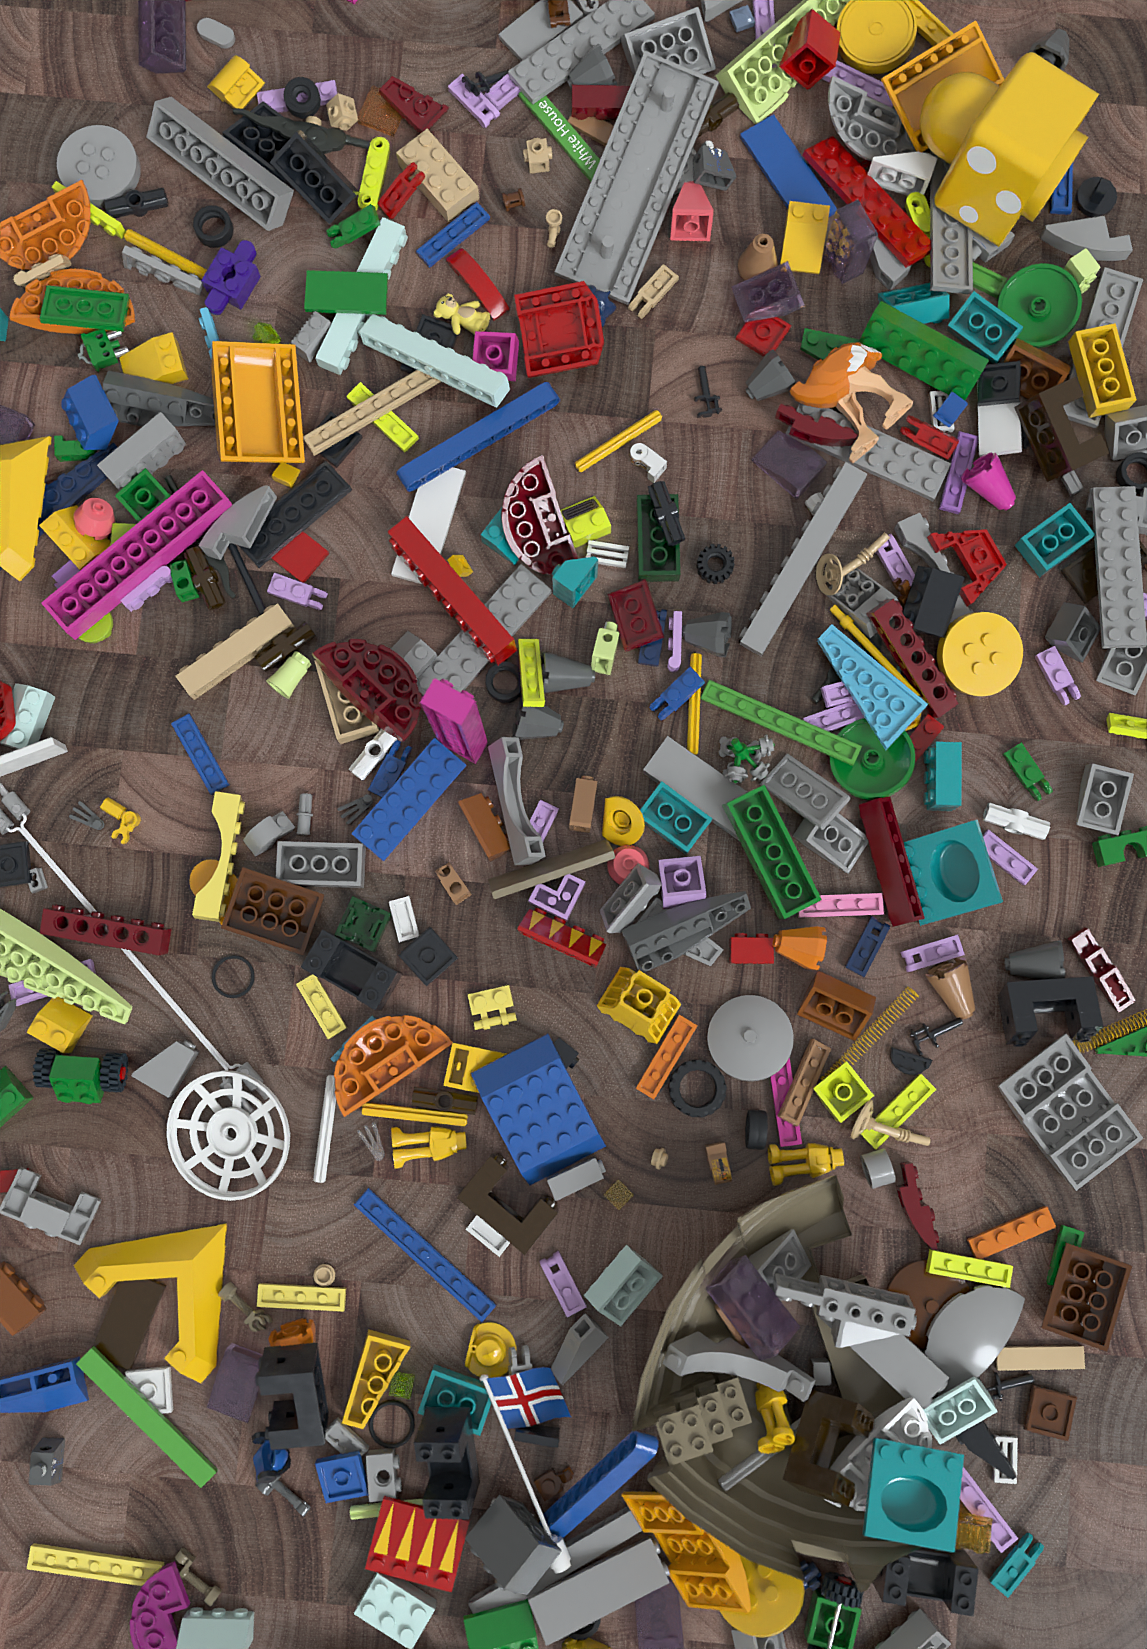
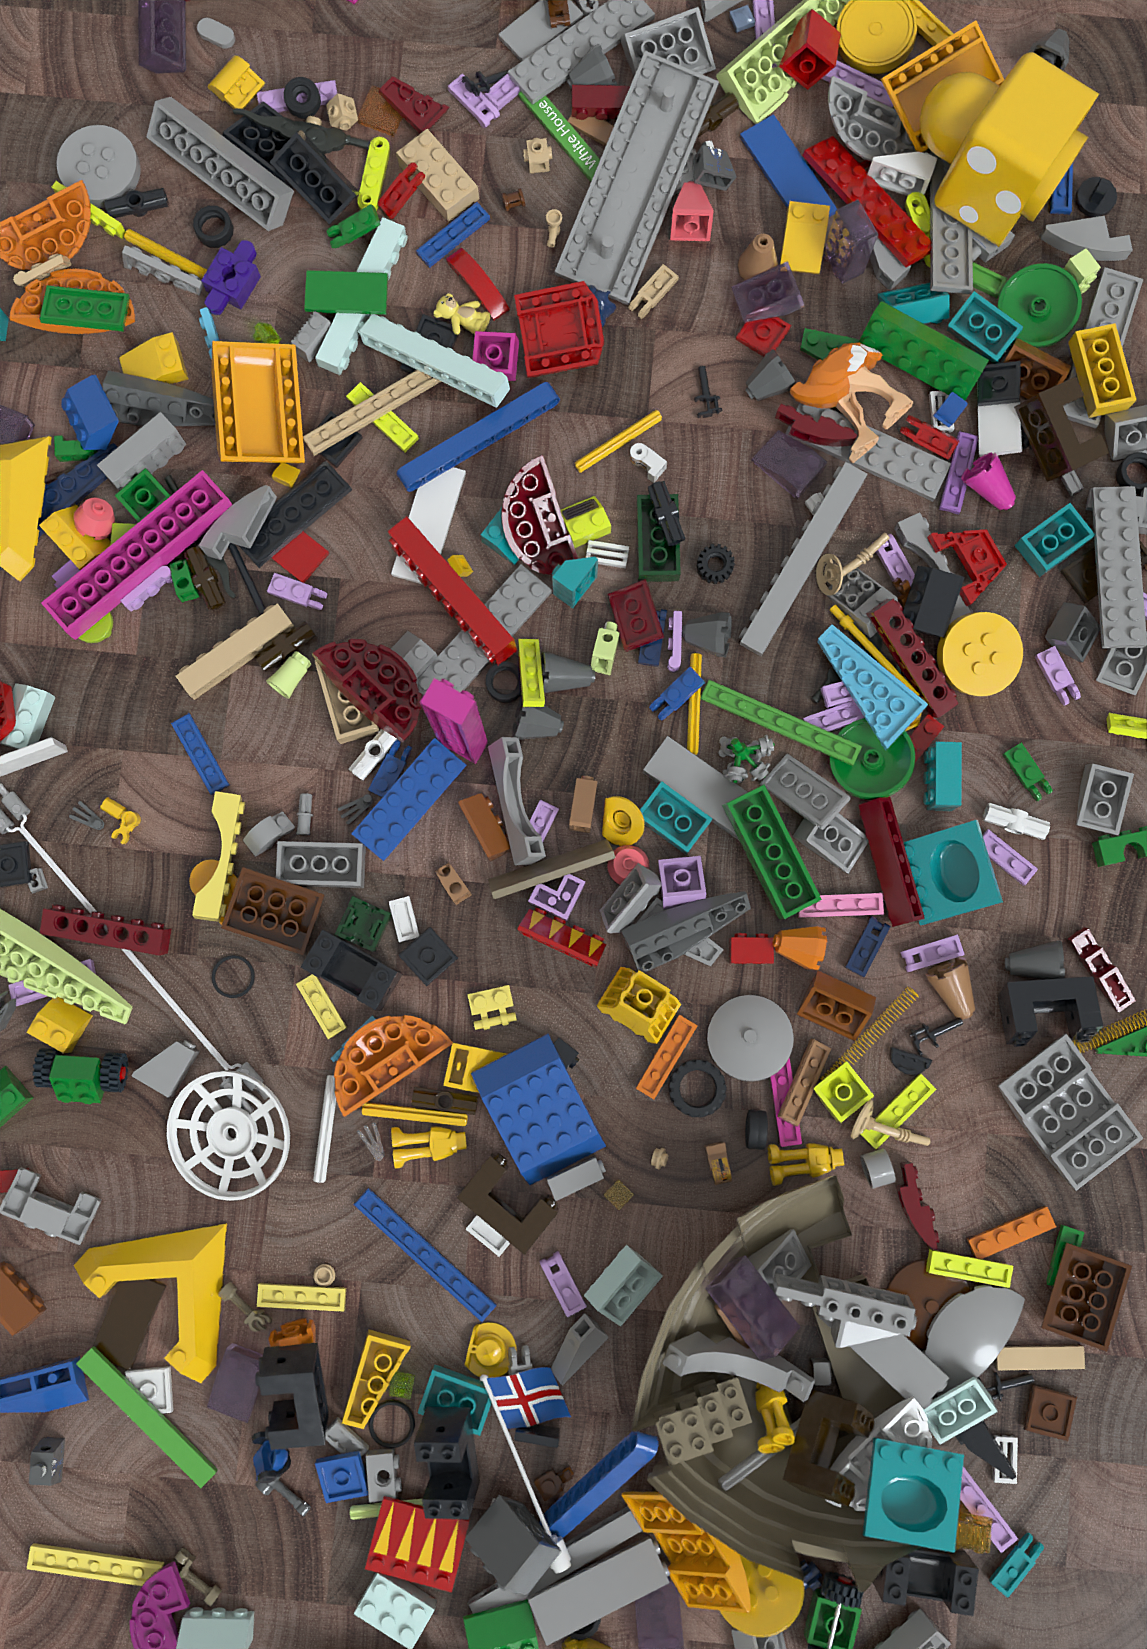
(101, 349): green piece -> none

